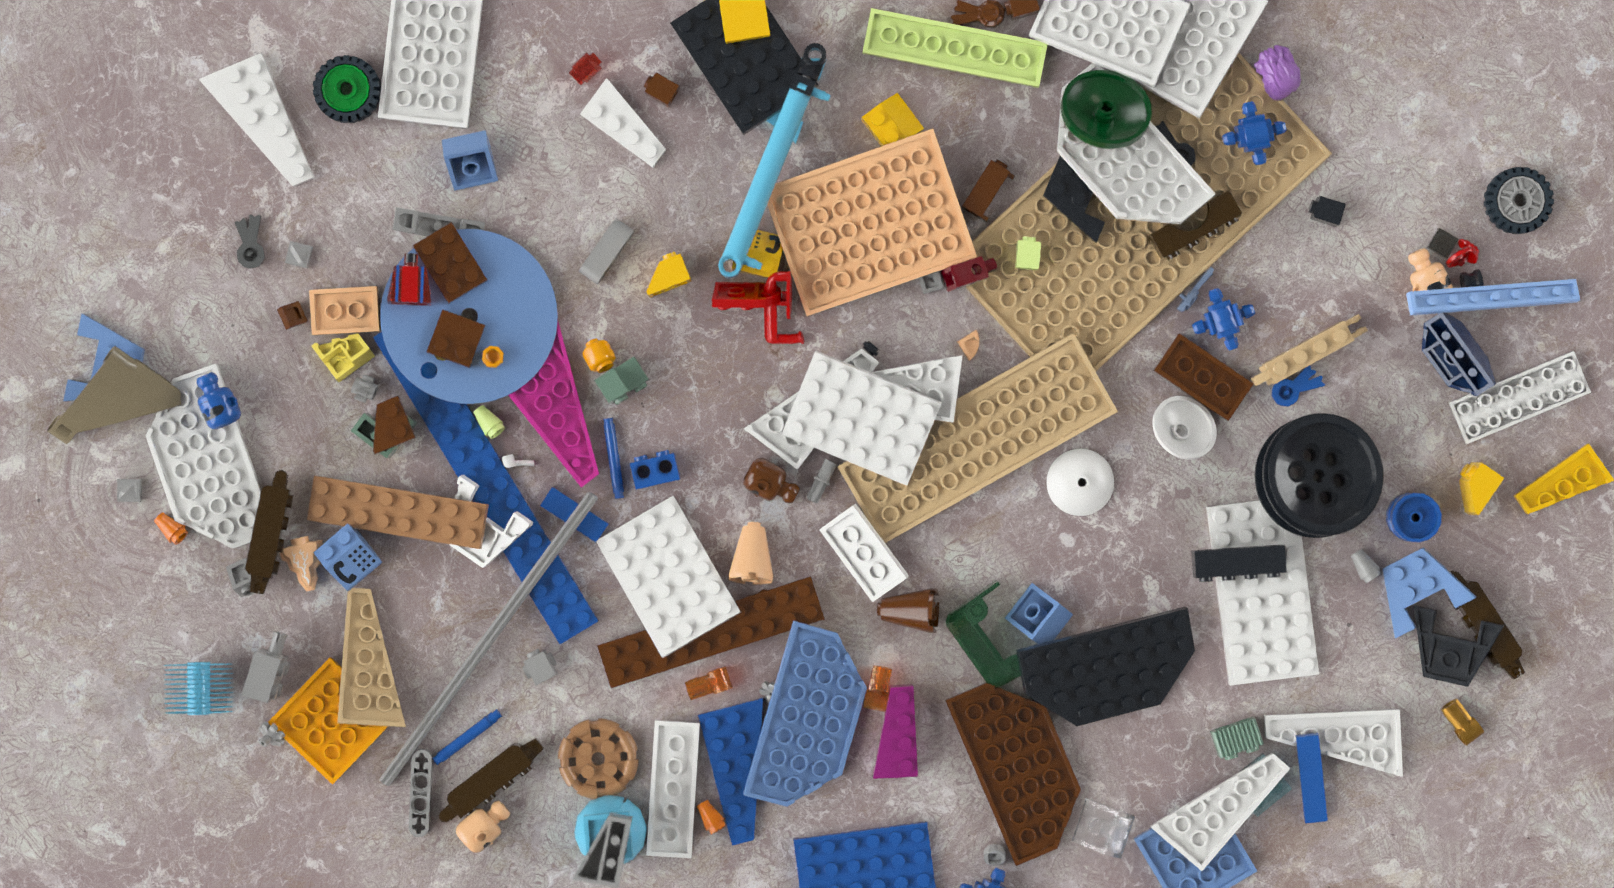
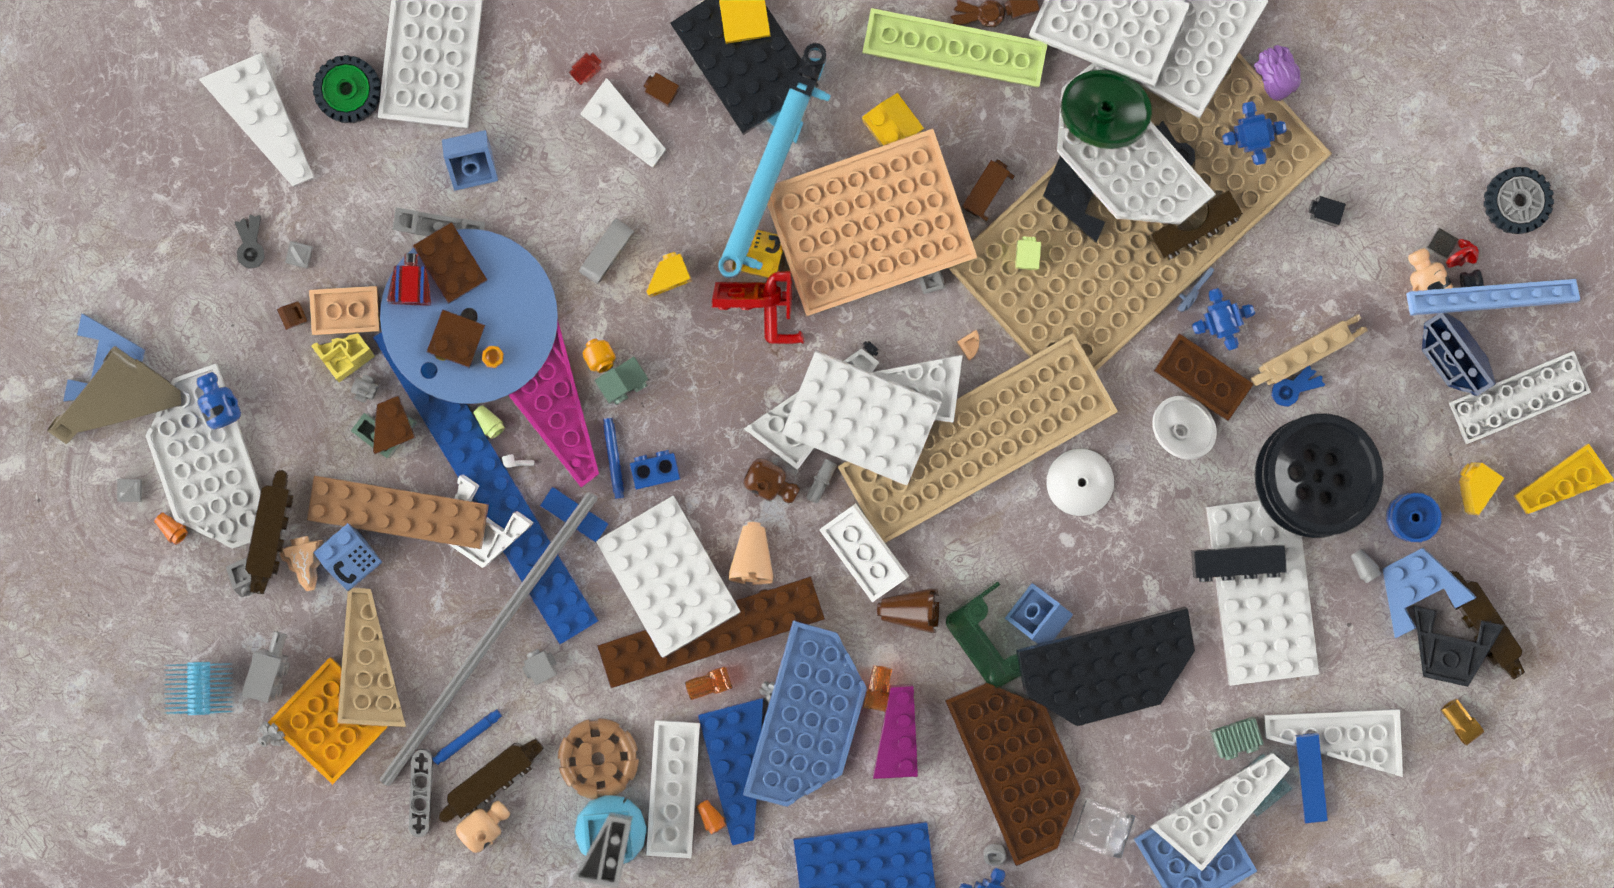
(961, 274): dark red torso -> none

